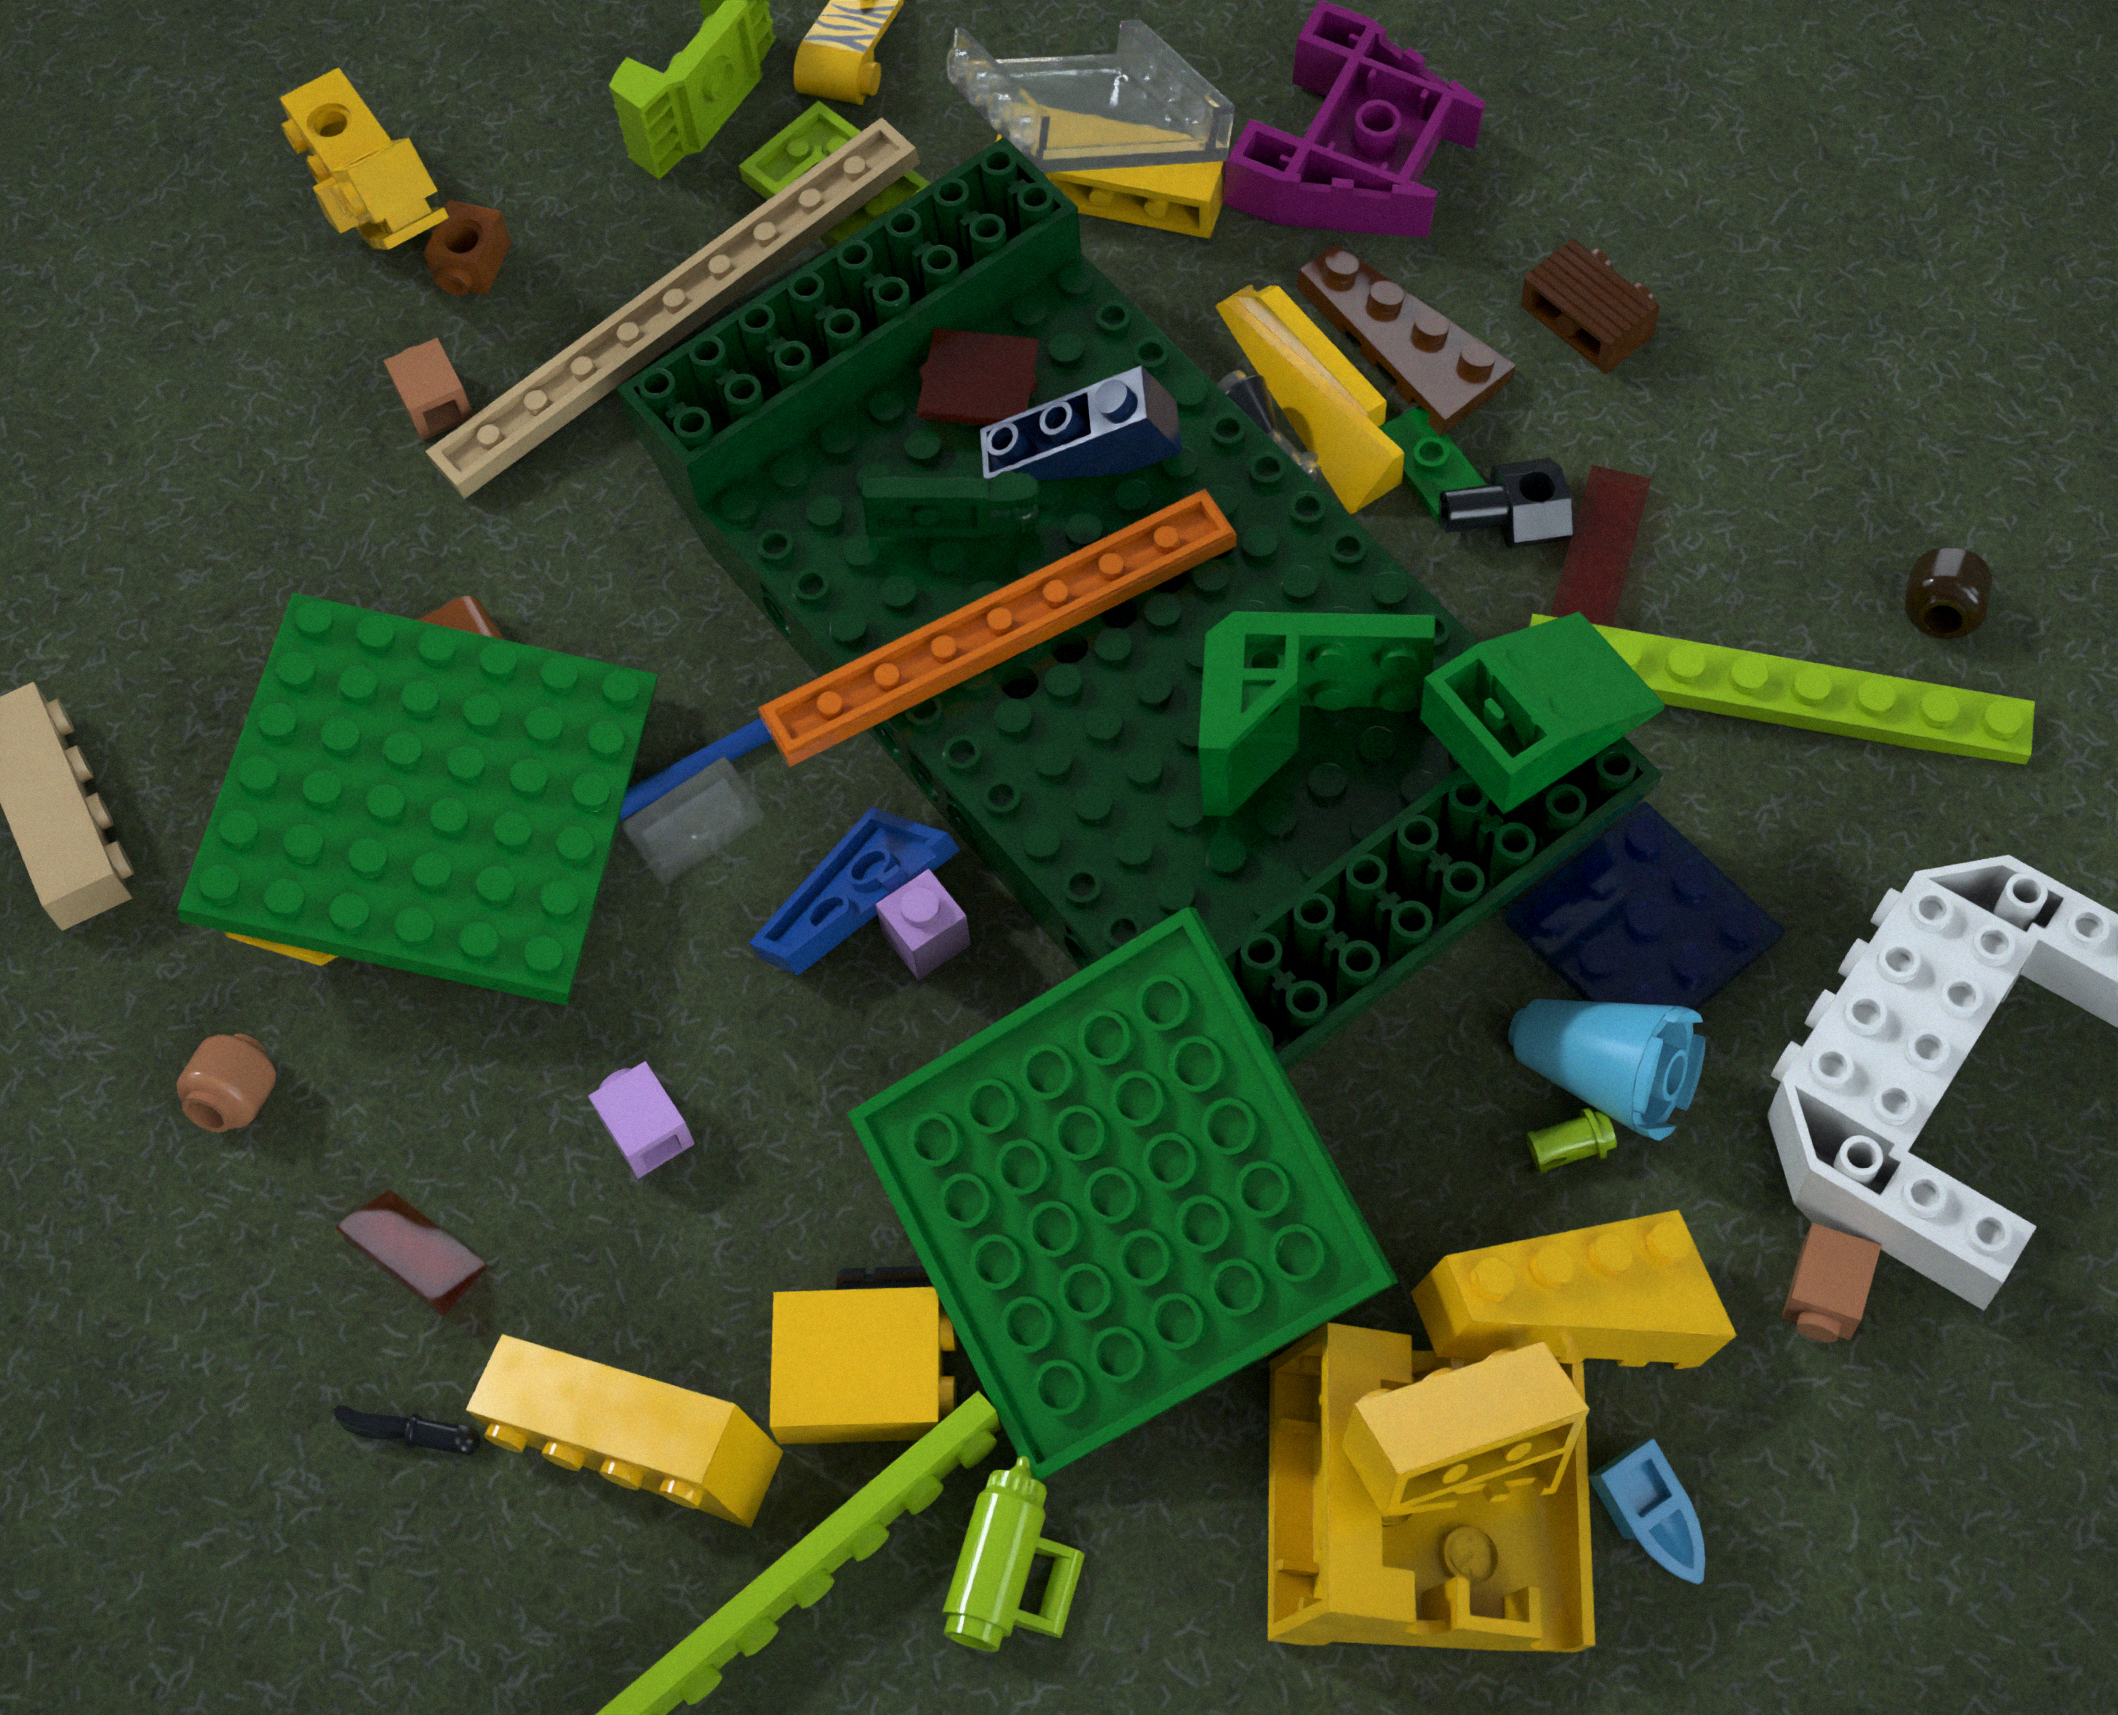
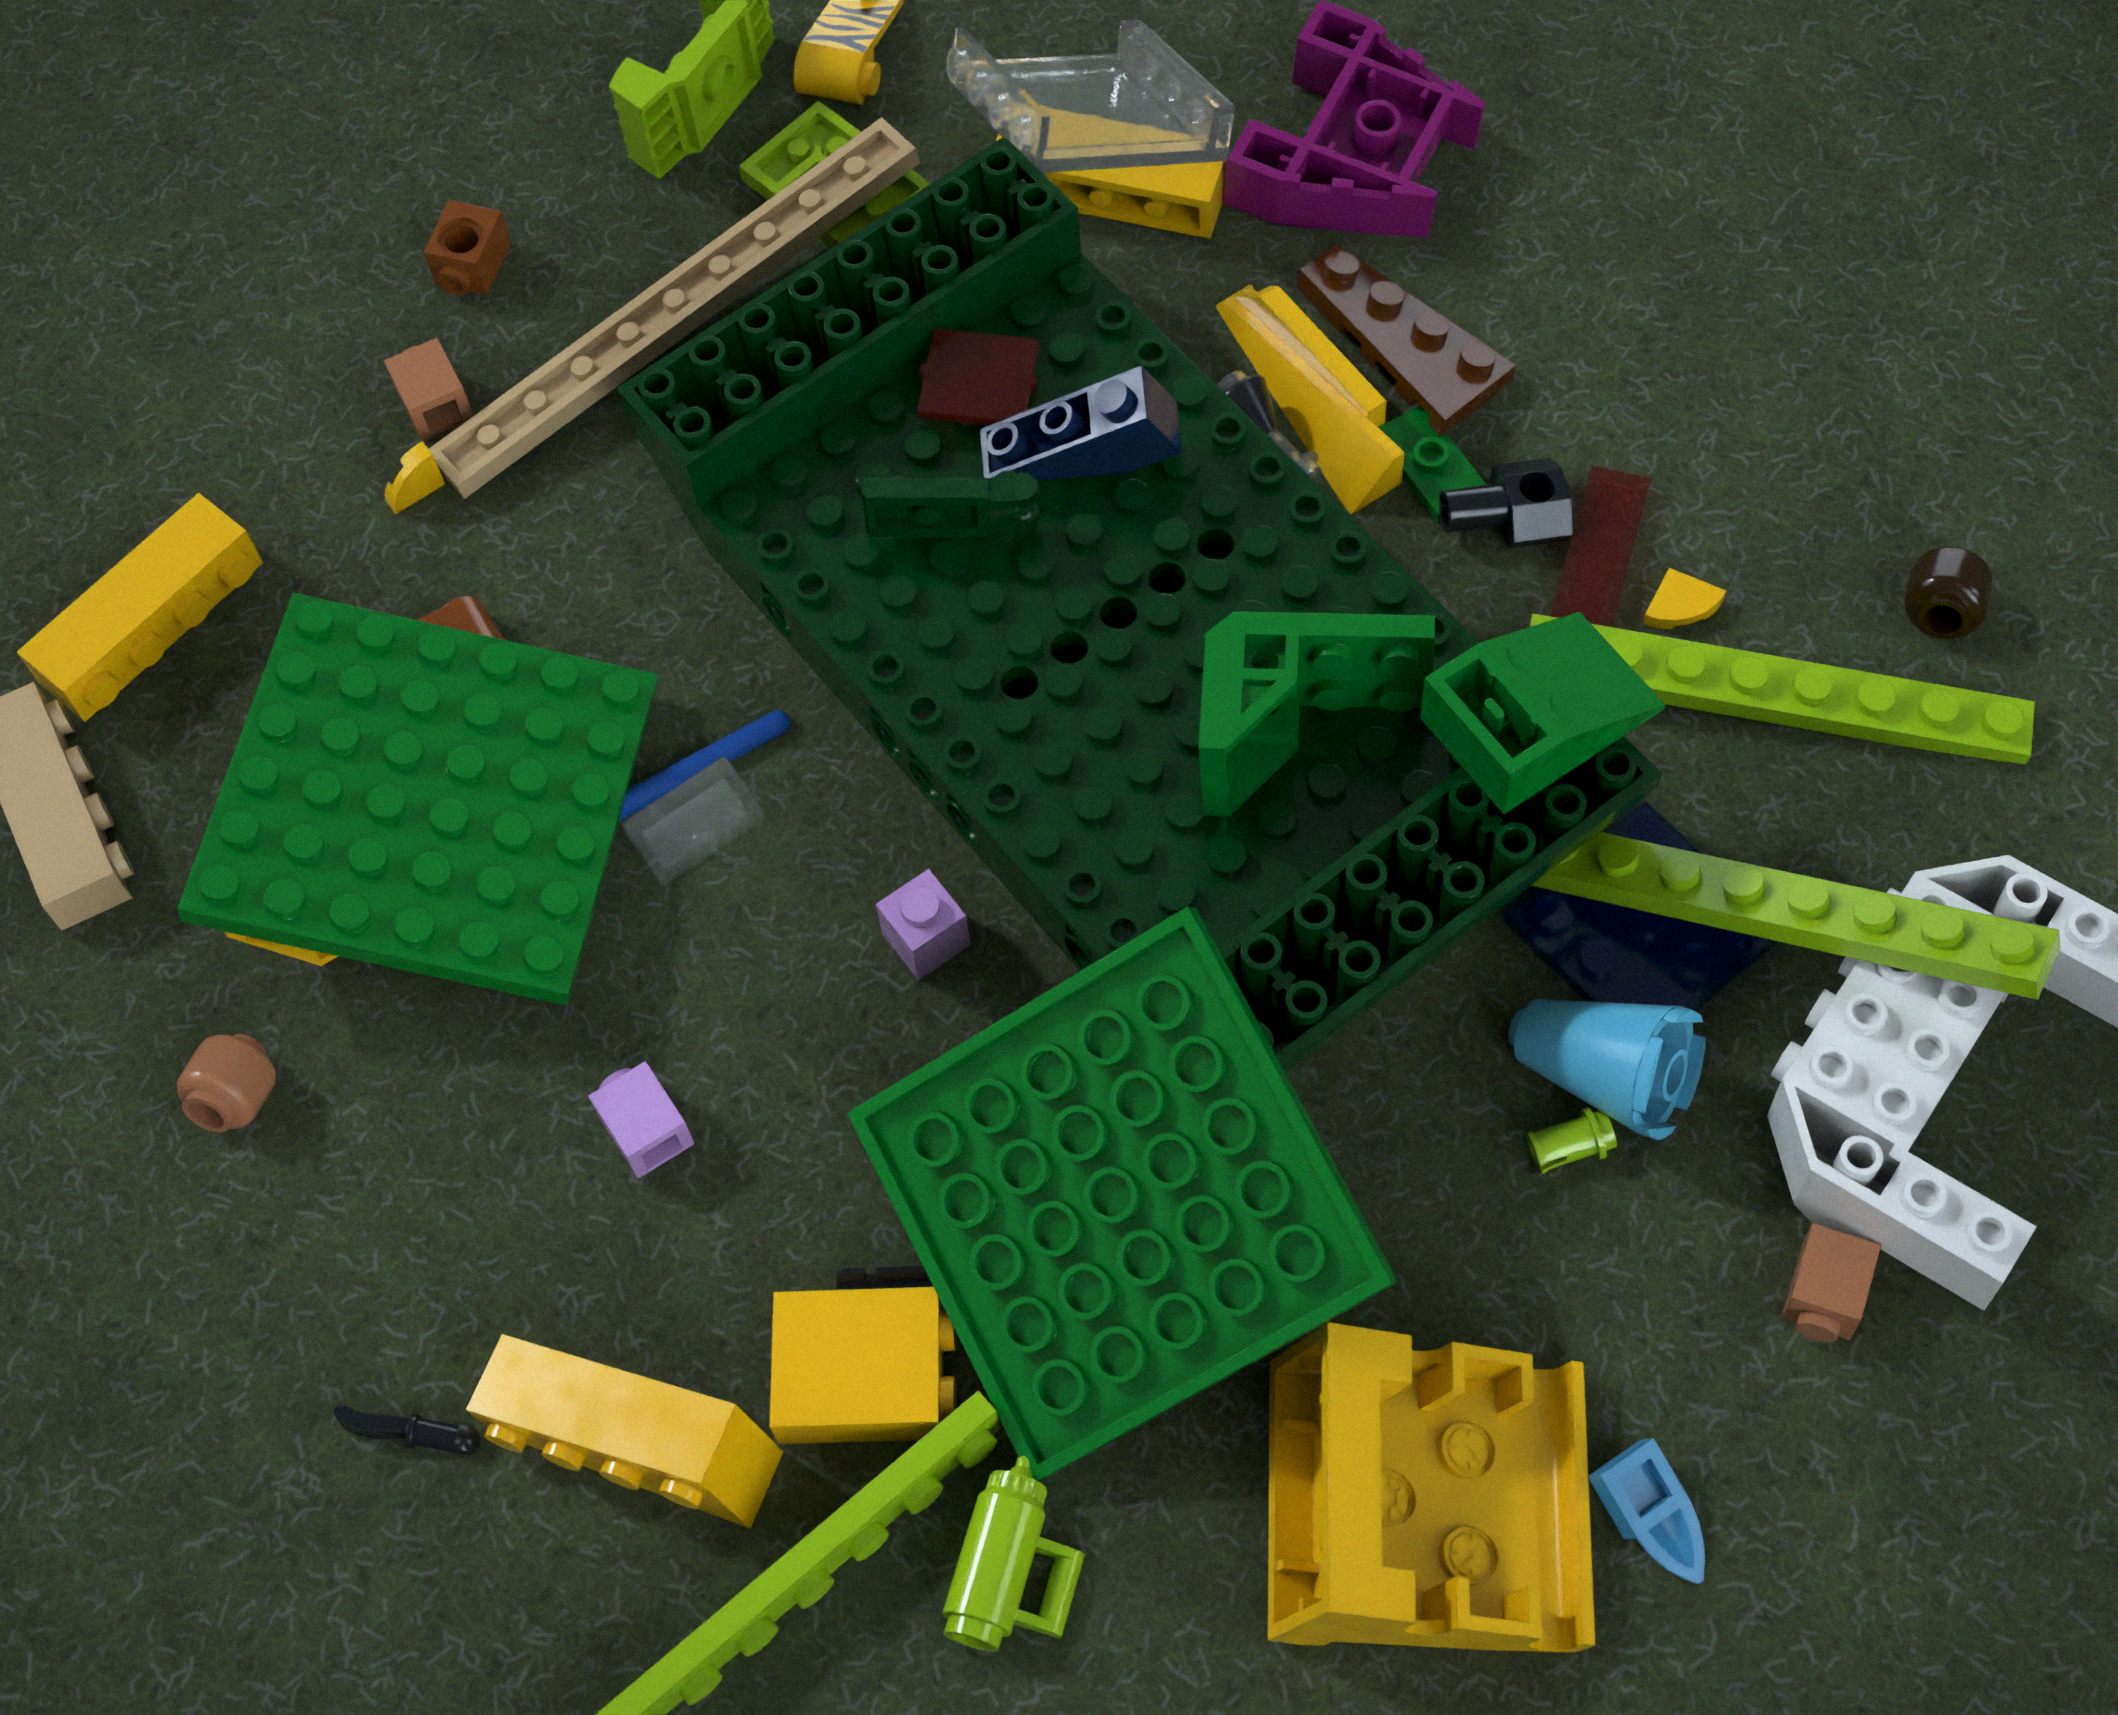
(141, 607): none -> yellow brick
(358, 168): yellow brick -> none
(412, 1250): slope -> none
(415, 480): none -> yellow tile
(843, 890): blue wing -> none
(996, 627): orange tile -> none
(1467, 1432): yellow wedge -> none
(1588, 1292): yellow wedge -> none
(1590, 304): reddish brown brick -> none
(1682, 601): none -> yellow tile
(1811, 913): none -> lime plate

